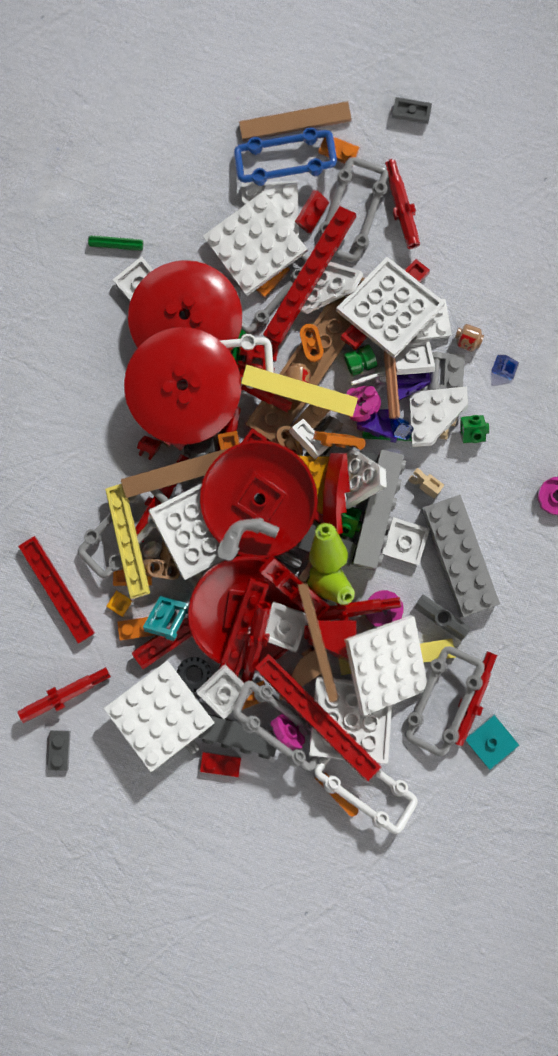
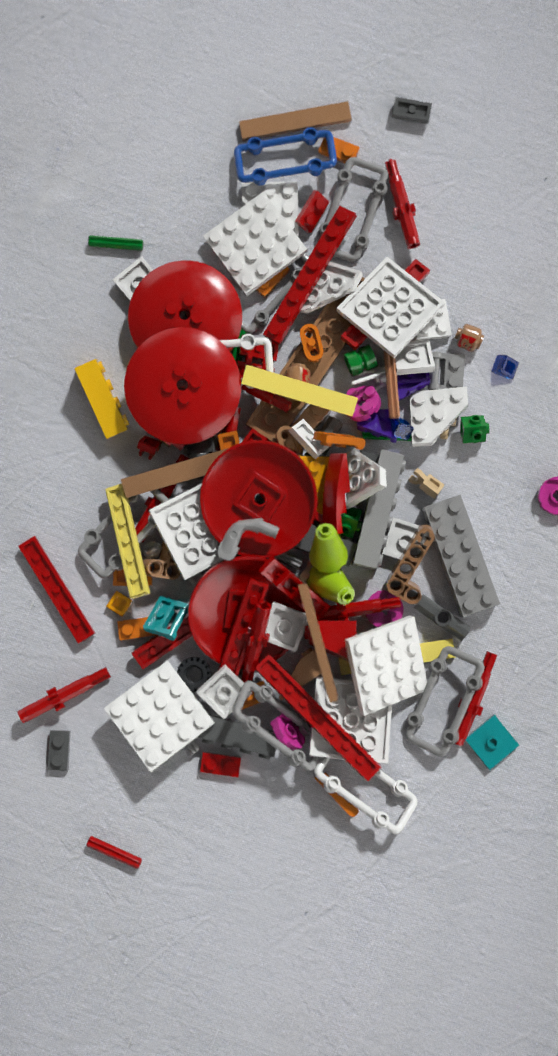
(101, 398): none -> yellow wedge
(114, 852): none -> red axle
(412, 560): none -> medium nougat beam

